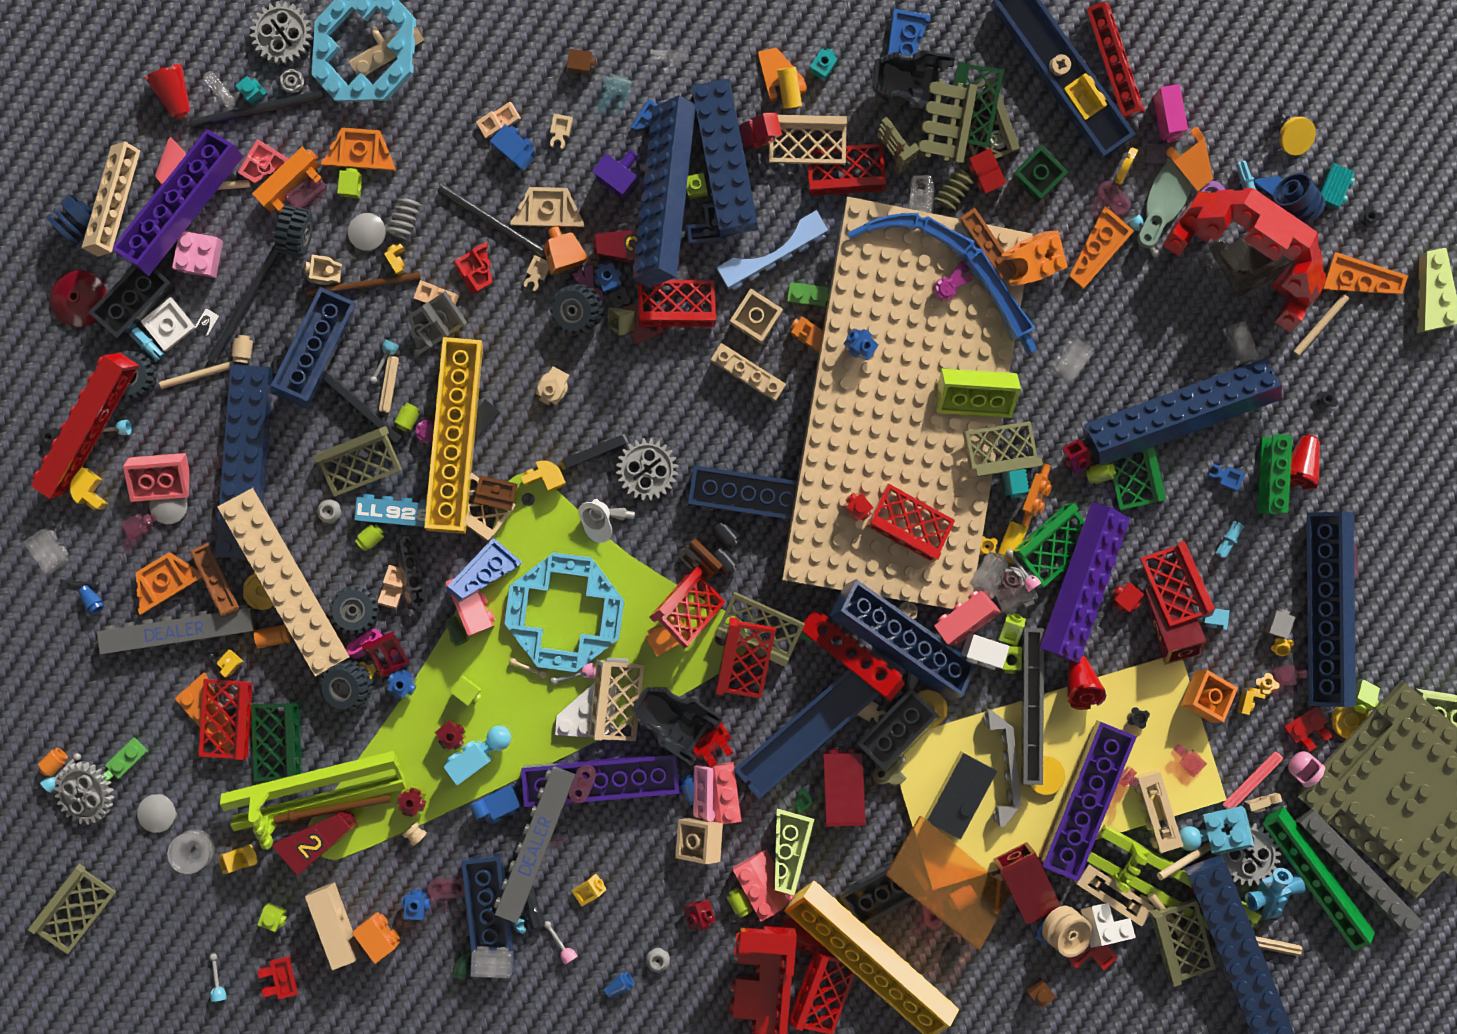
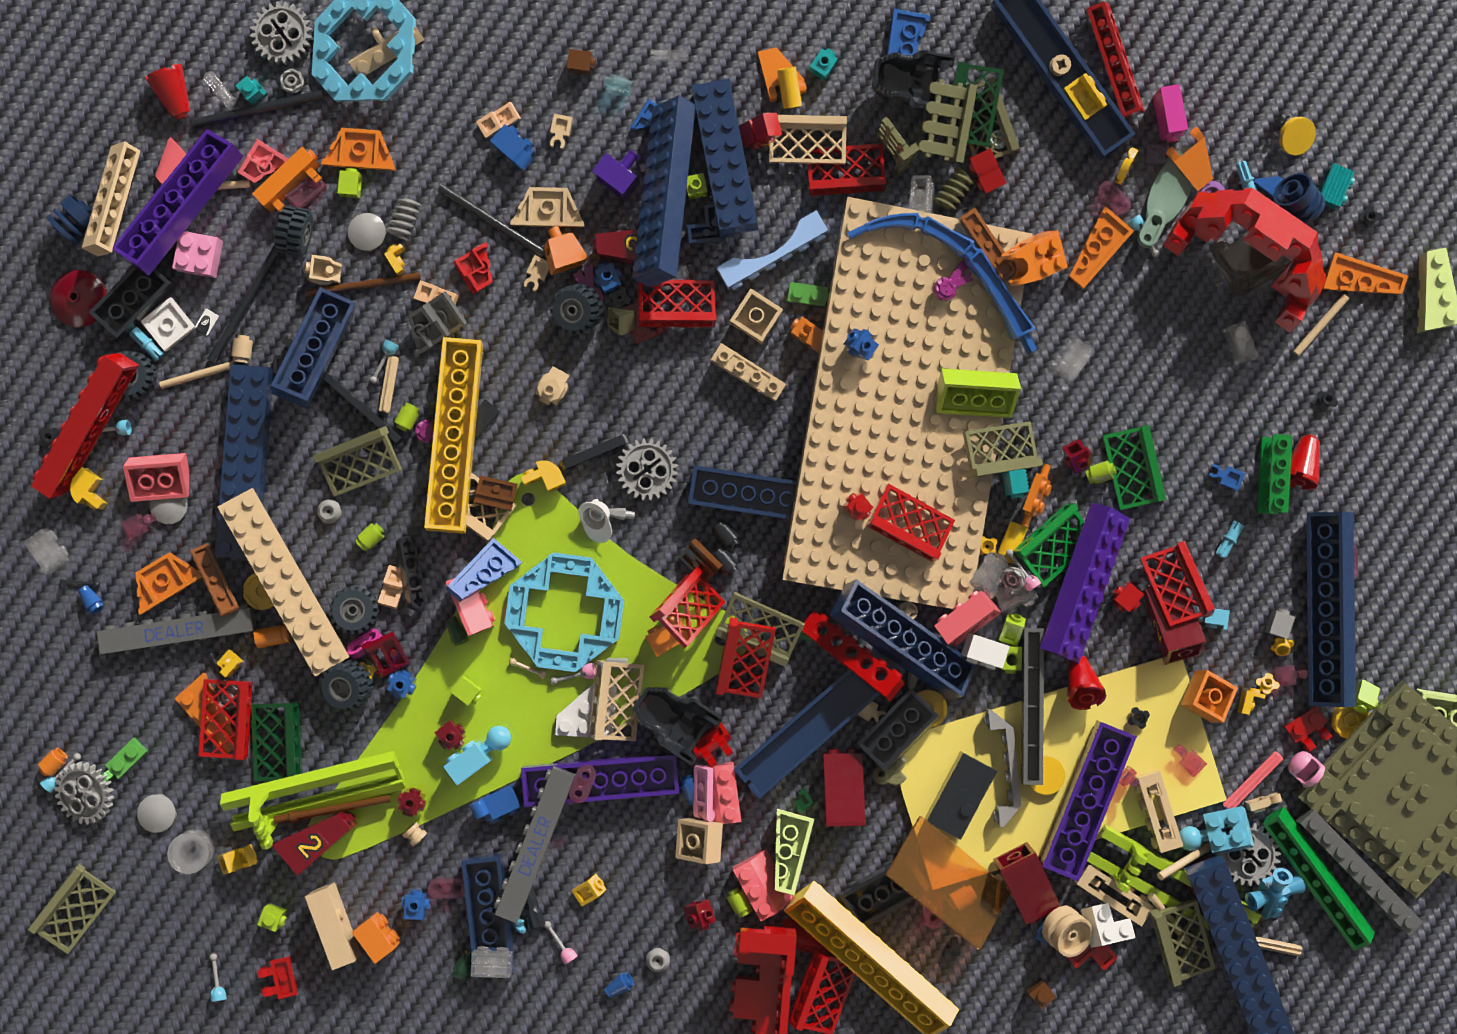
(389, 511): dark azure brick -> none
(1039, 174): dark green brick -> none
(1183, 411): dark blue piece -> none

